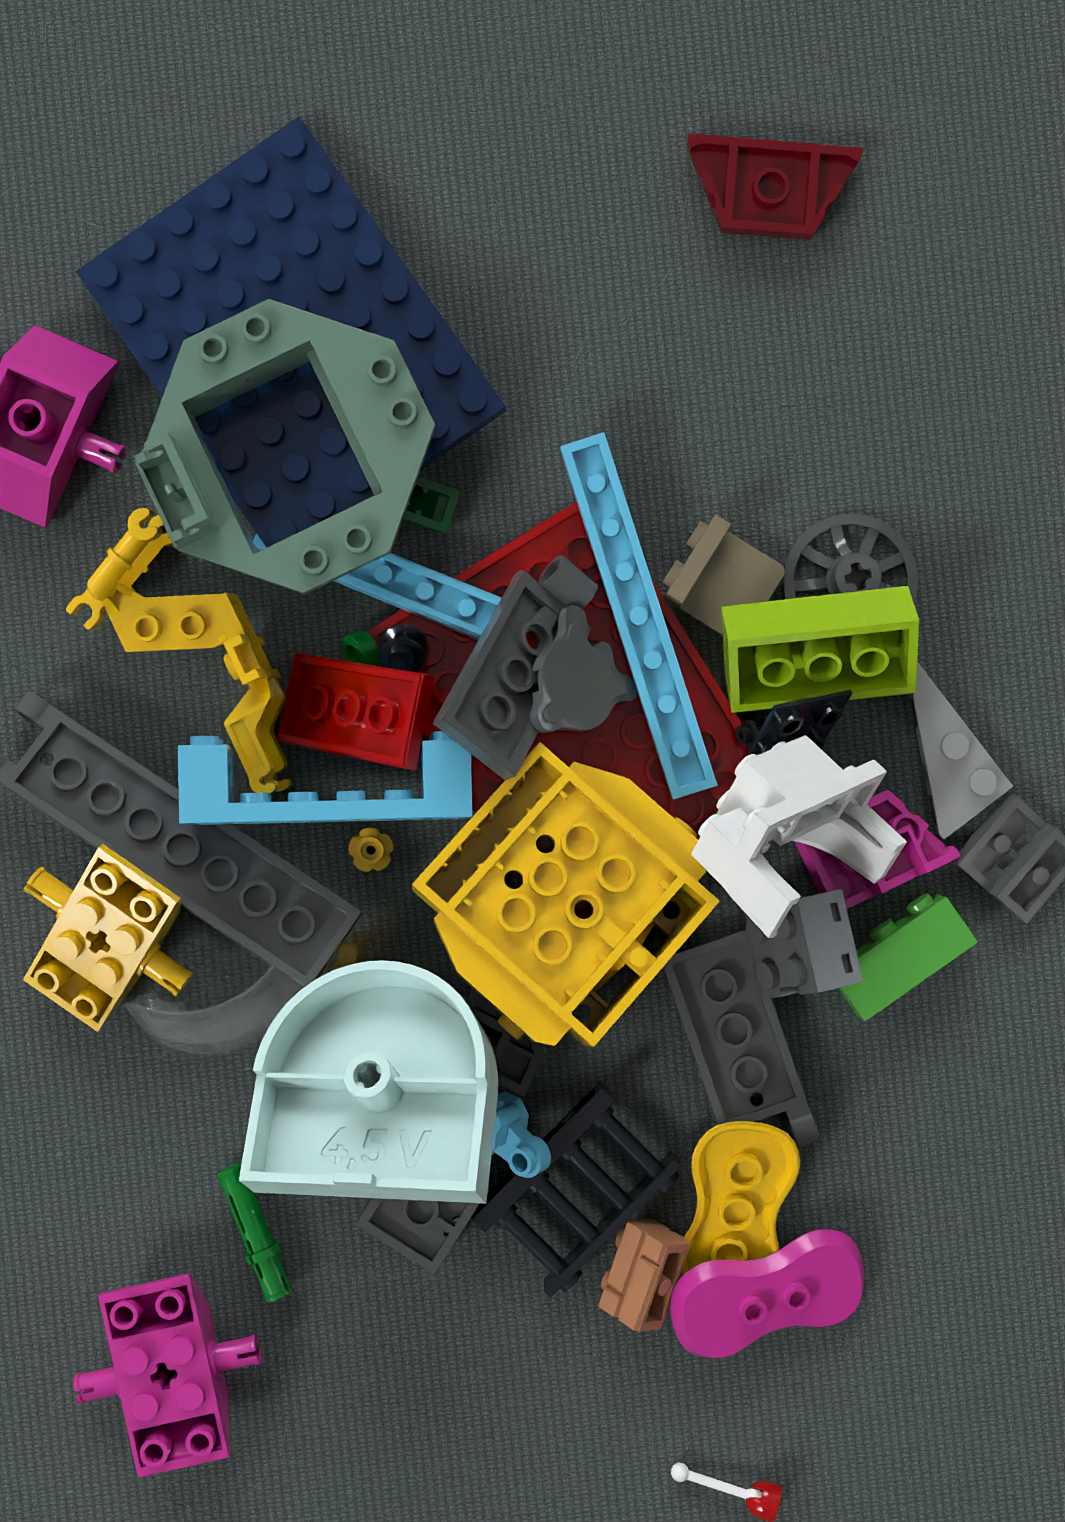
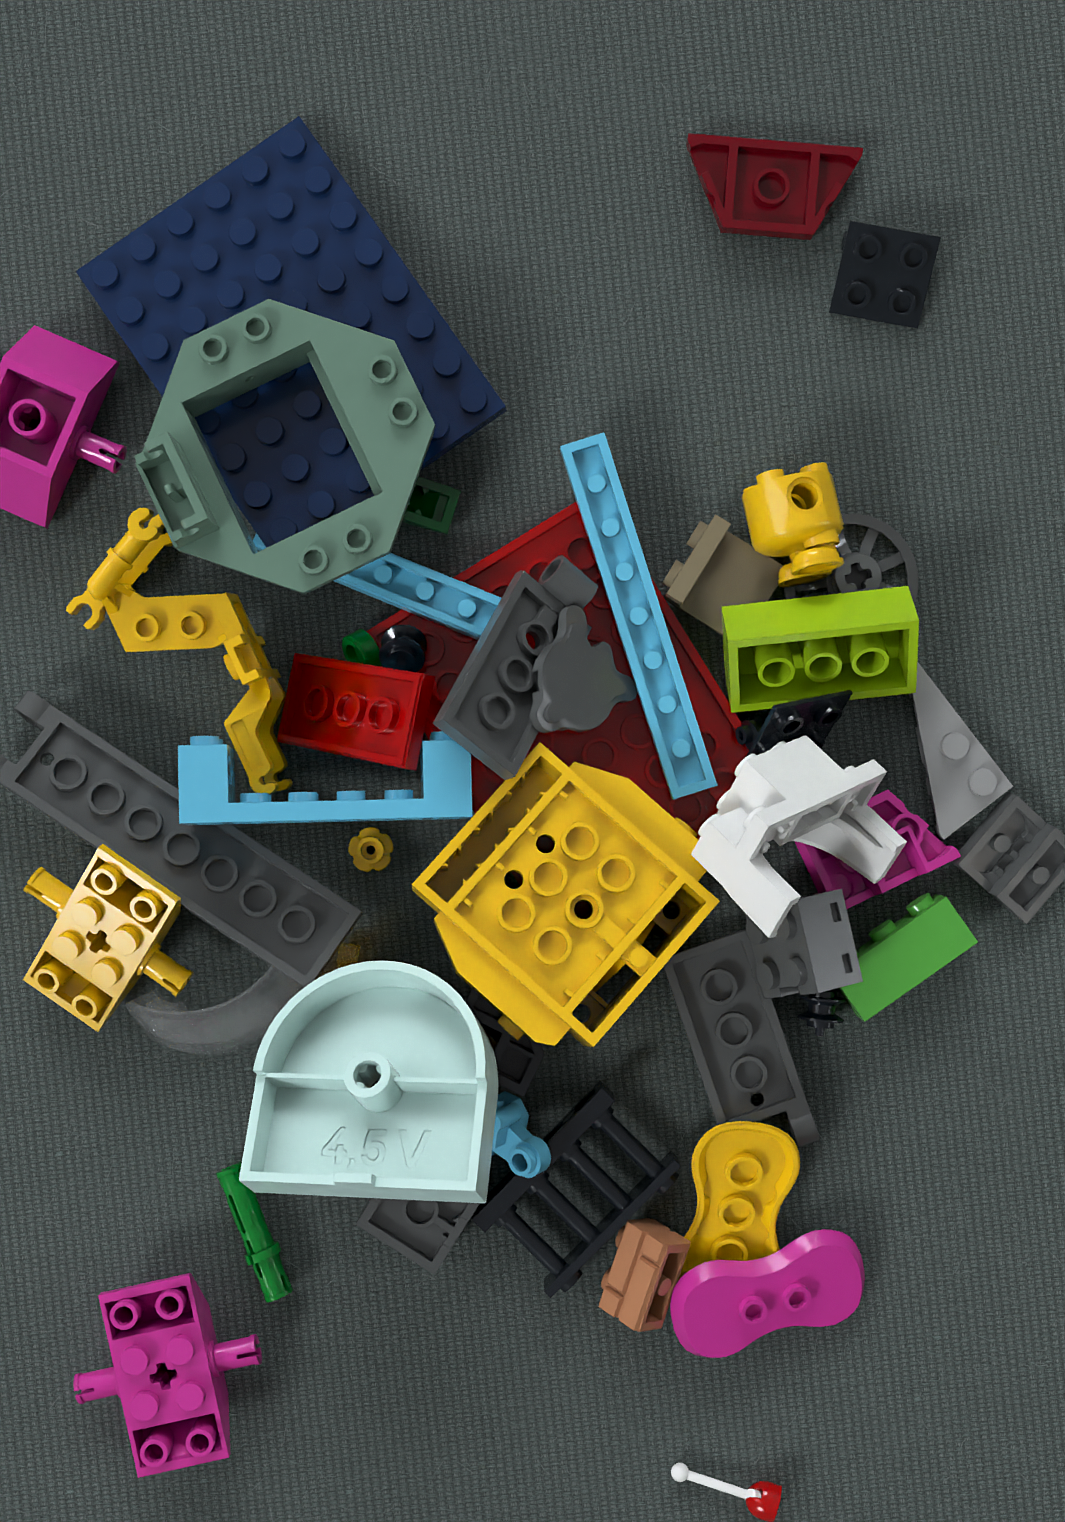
(796, 519): none -> yellow piece
(822, 1010): none -> black wheel
(884, 274): none -> black hinge

